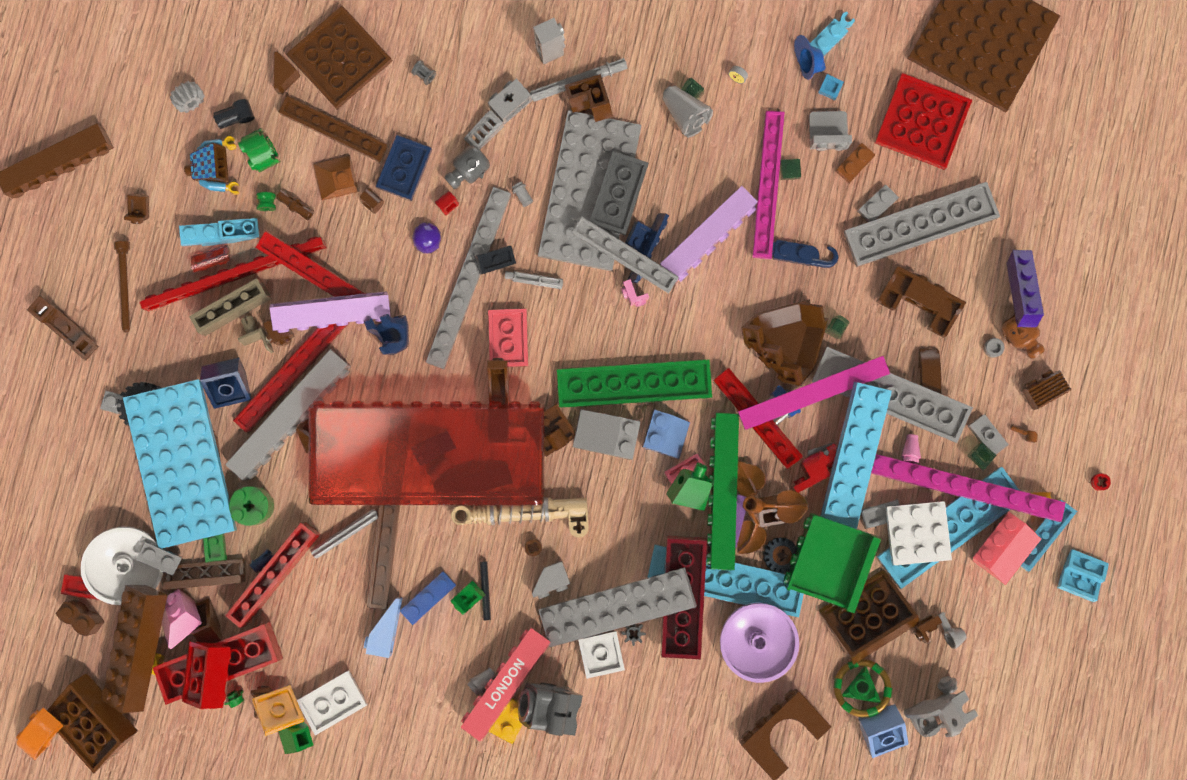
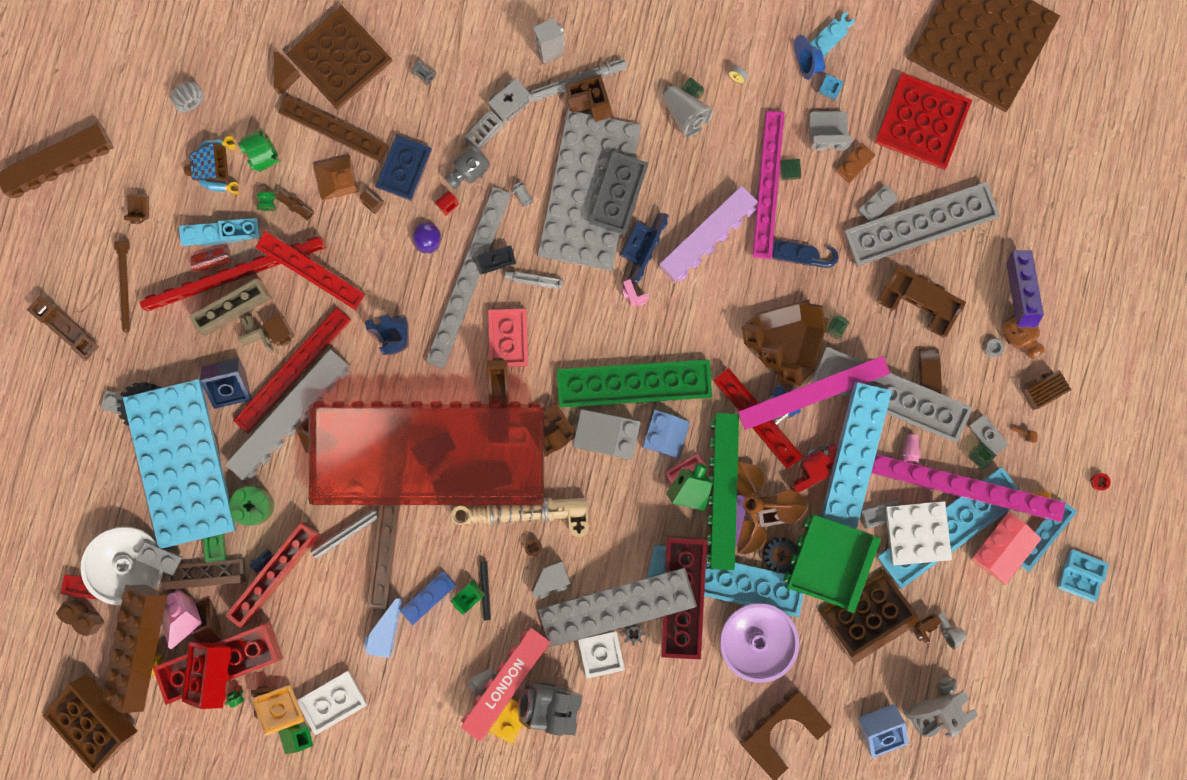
(38, 733): orange brick -> none
(239, 112): black piece -> none
(329, 311): lavender brick -> none
(624, 254): light grey tile -> none
(862, 688): green piece -> none

